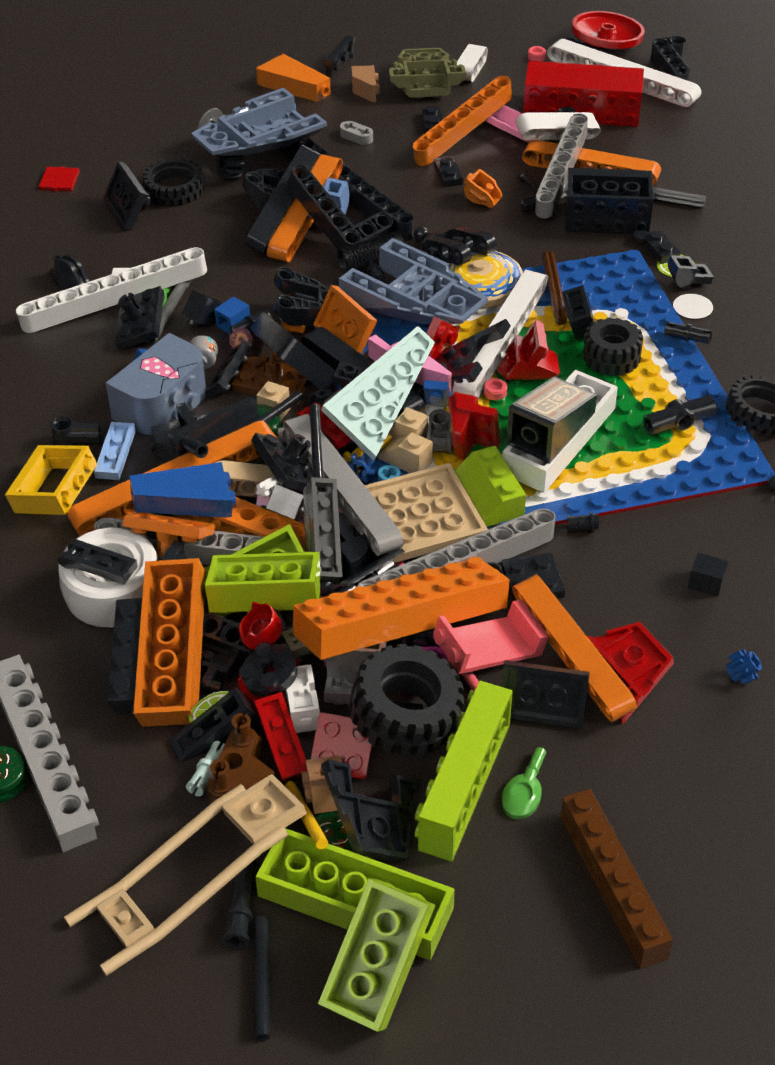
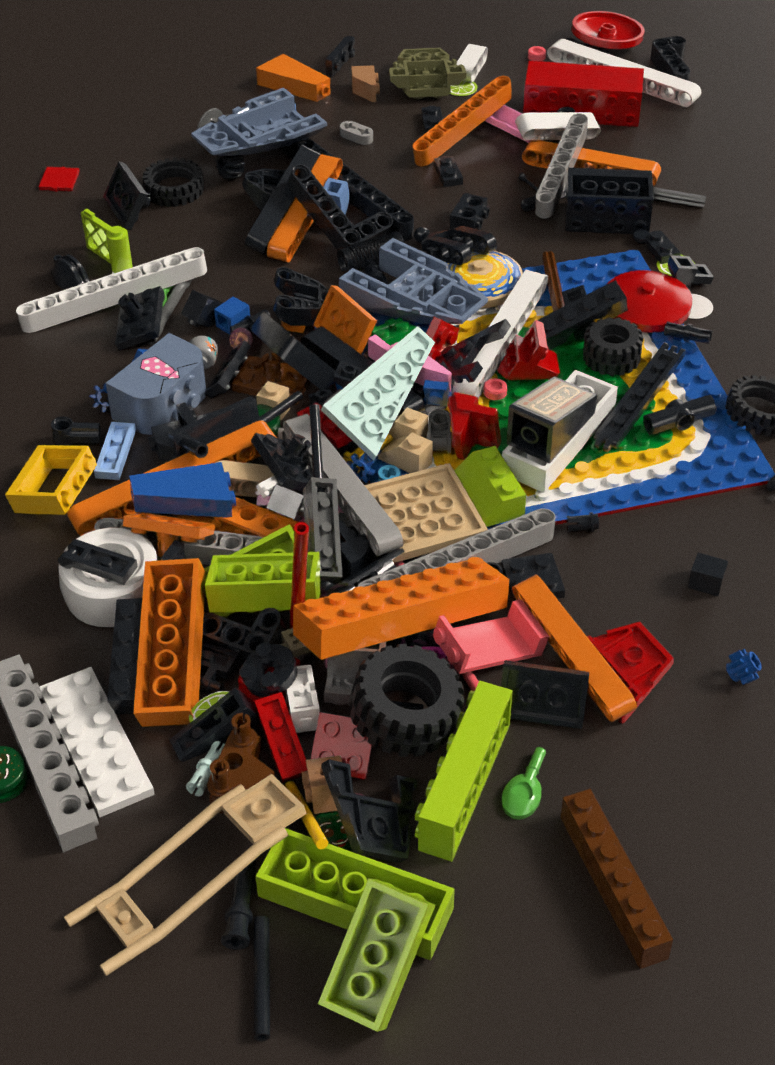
(96, 742): none -> white plate
(97, 396): none -> blue gear
(111, 247): none -> lime piece
(260, 626): red hair -> none
(299, 565): none -> red piece
(393, 330): none -> green plate
(464, 88): none -> lime sticker
(470, 212): none -> black brick
(482, 189): orange hand -> none
(599, 304): none -> black arch
(638, 397): none -> black hinge
(654, 299): none -> red dish

